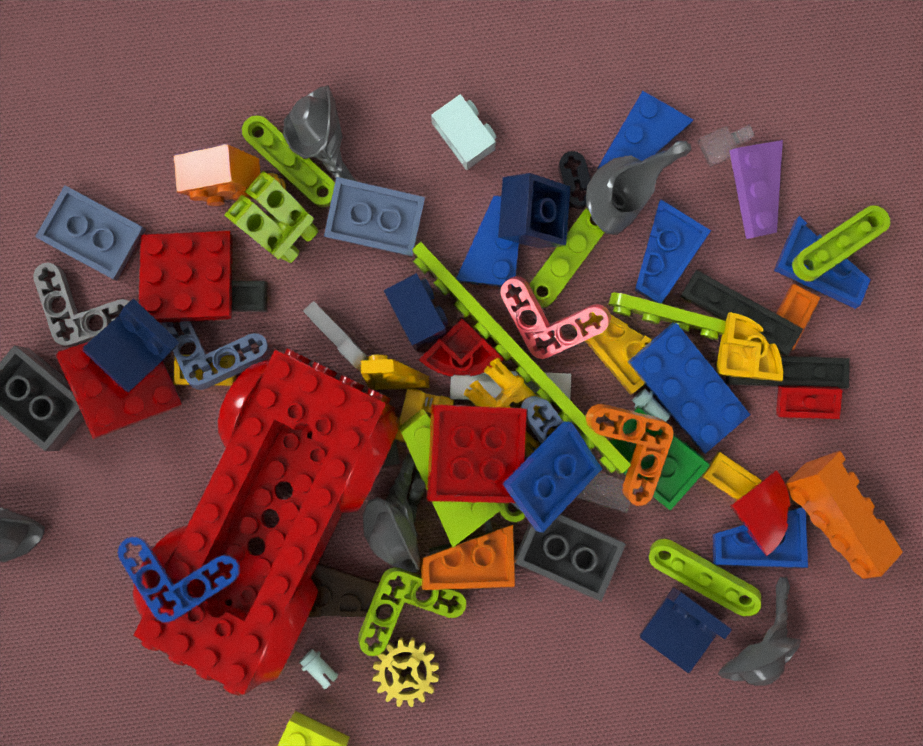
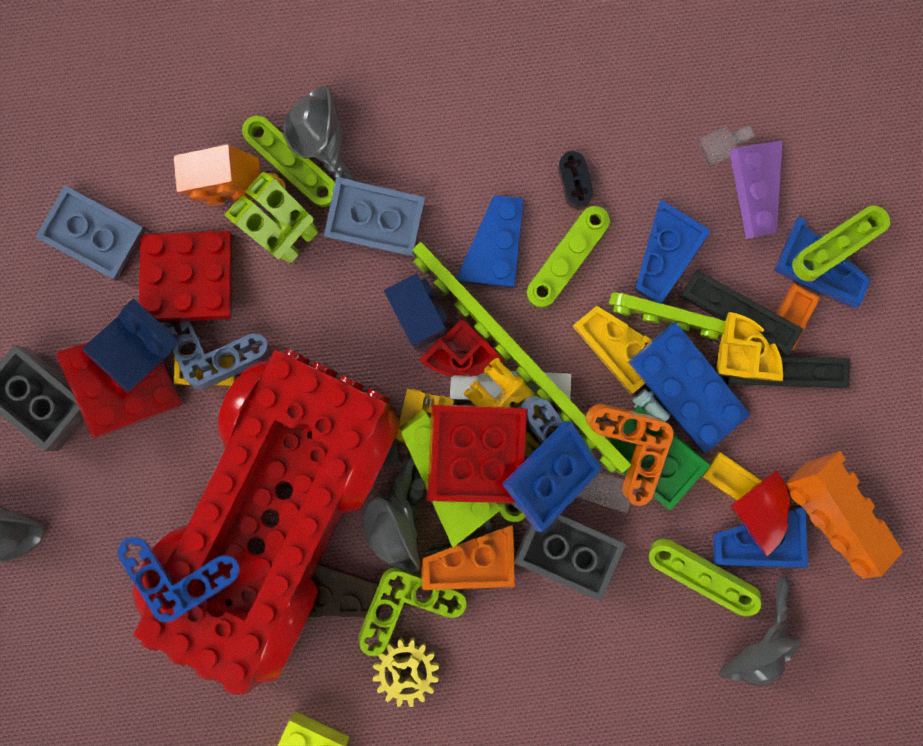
(77, 321): light grey beam -> none
(249, 296): pearl dark grey tile -> none
(317, 667): light aqua pin -> none
(336, 335): light grey beam -> none
(388, 374): yellow wing -> none
(463, 131): light aqua brick -> none
(534, 211): dark blue brick -> none
(542, 328): coral beam -> none
(625, 186): dark grey hat -> none
(646, 129): blue wing -> none
(682, 630): dark blue bracket -> none
(809, 402): red plate -> none

